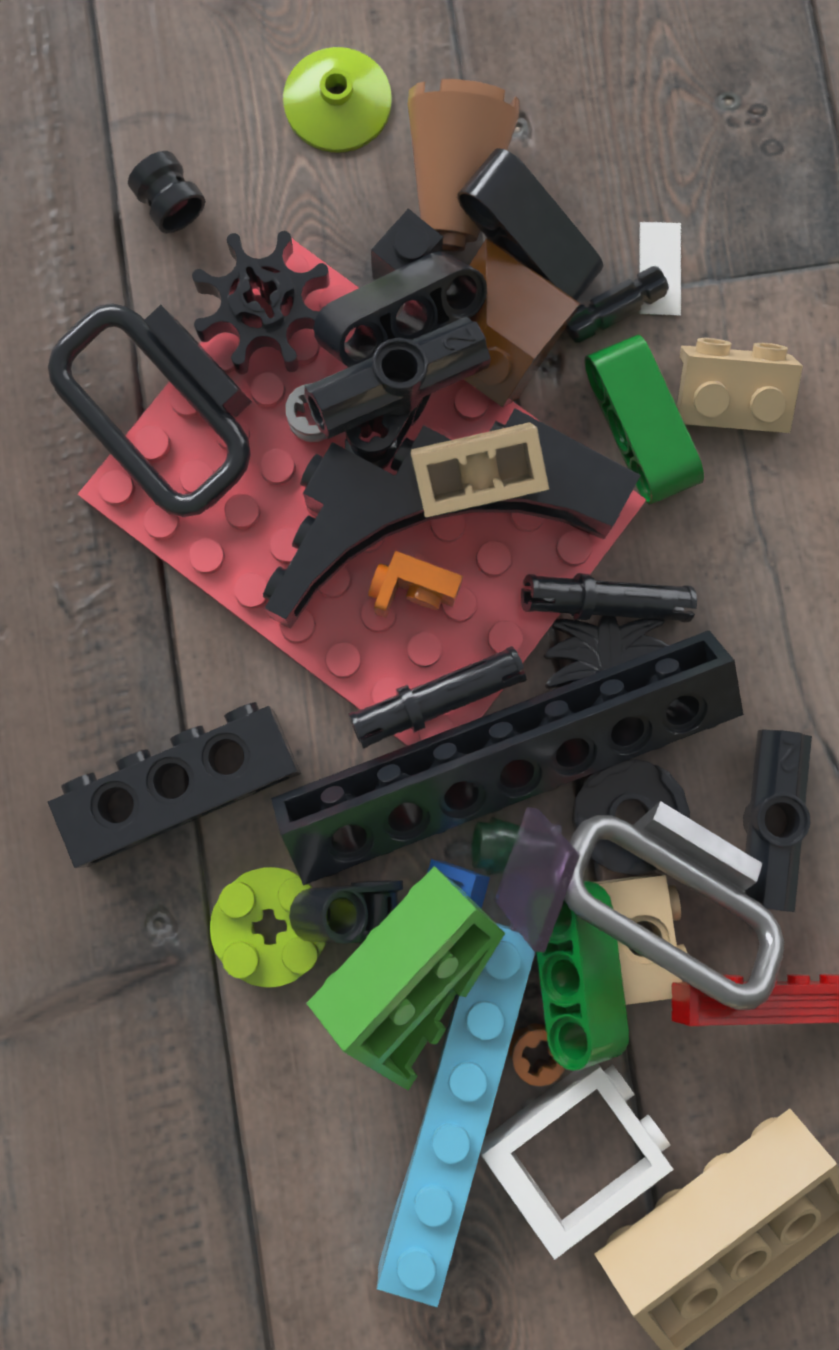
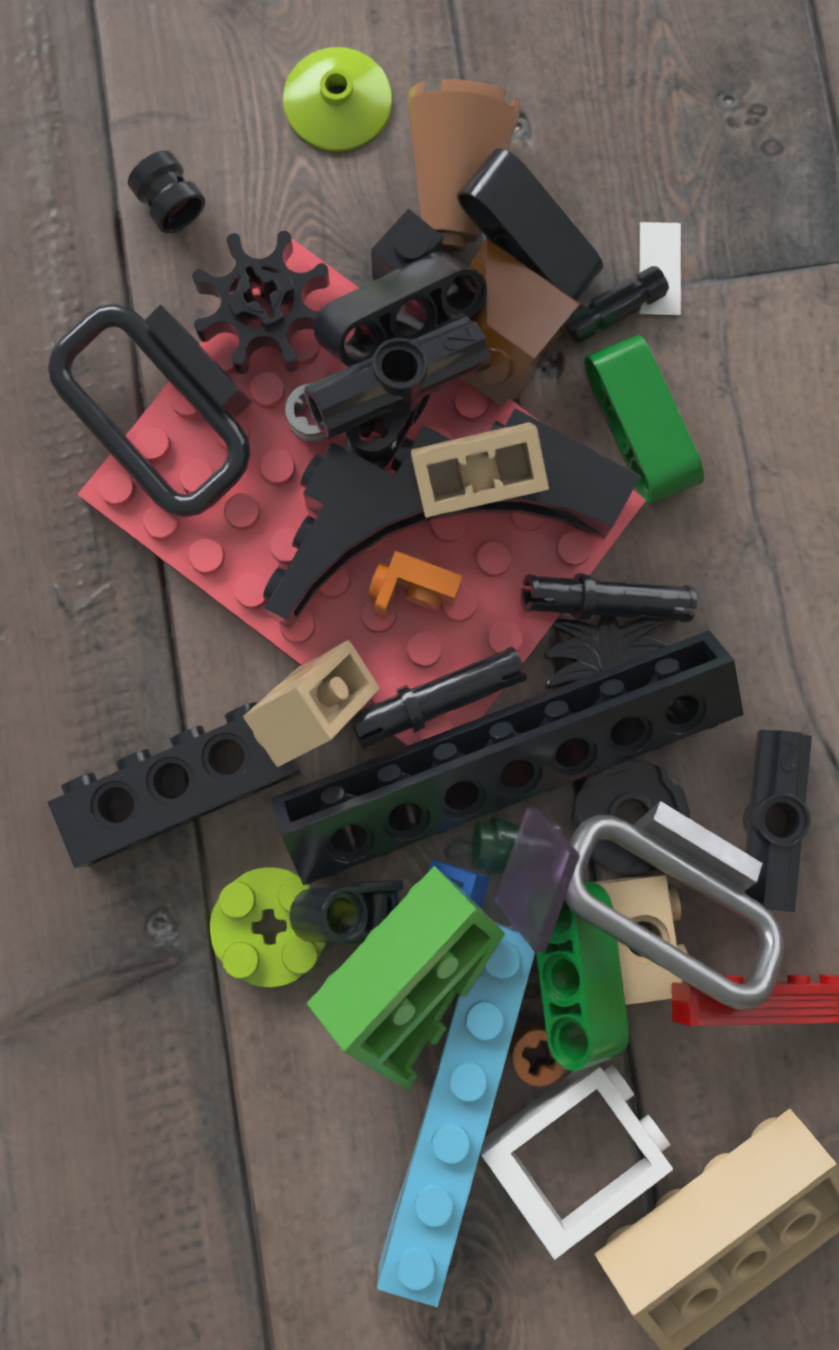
(312, 704): none -> tan brick
(738, 386): tan bracket -> none

